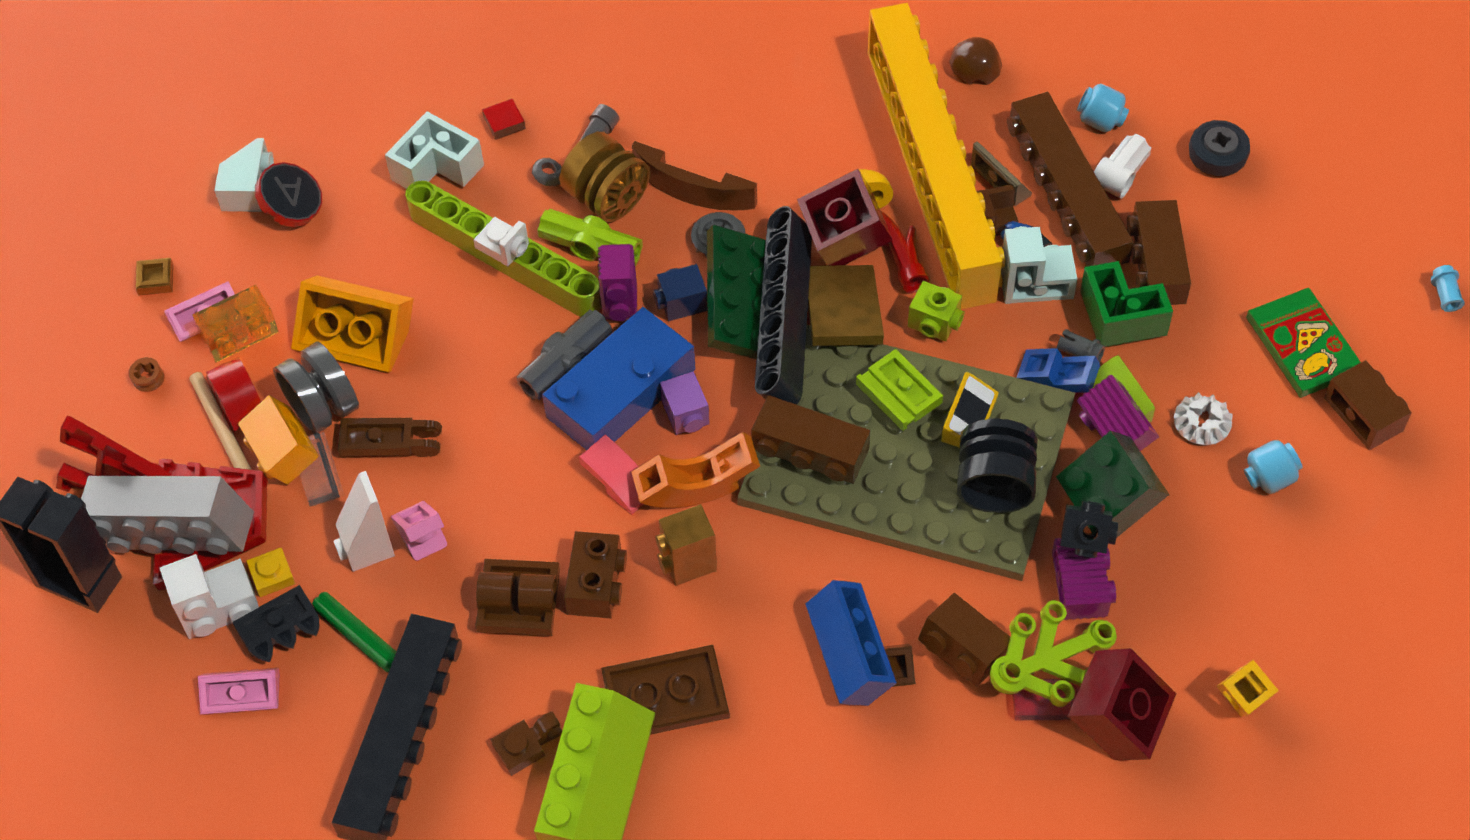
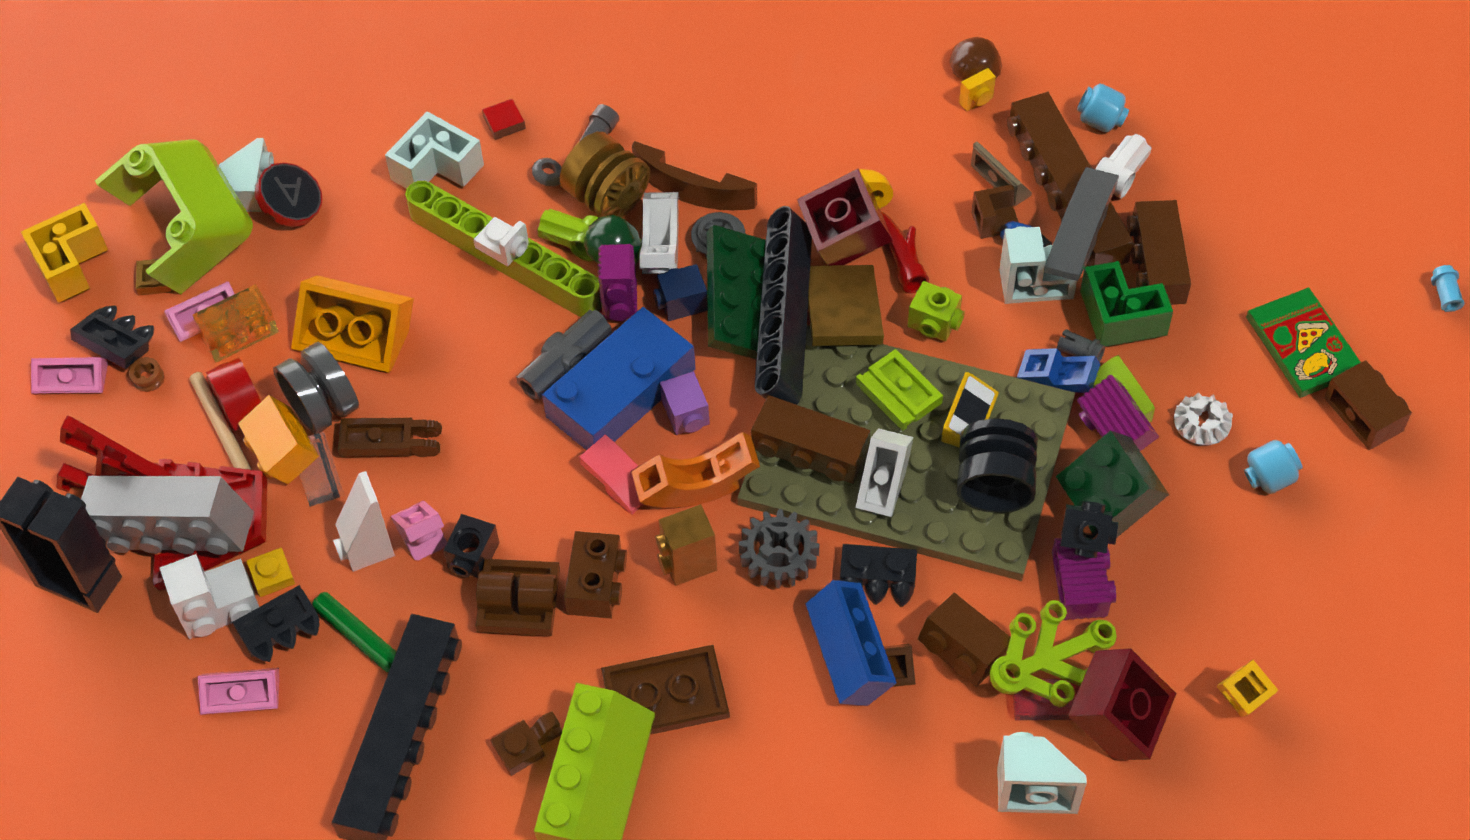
(61, 245): none -> yellow brick
(68, 375): none -> bright pink slope
(111, 338): none -> black plate
(210, 215): none -> lime windscreen
(466, 534): none -> black brick
(610, 231): none -> dark green hair
(660, 232): none -> white arch
(779, 548): none -> dark grey gear
(880, 569): none -> black plate
(884, 472): none -> white slope
(934, 156): yellow brick -> none
(977, 90): none -> yellow plate
(1037, 777): none -> light aqua slope
(1081, 224): none -> dark grey slope
(1208, 154): black wheel -> none

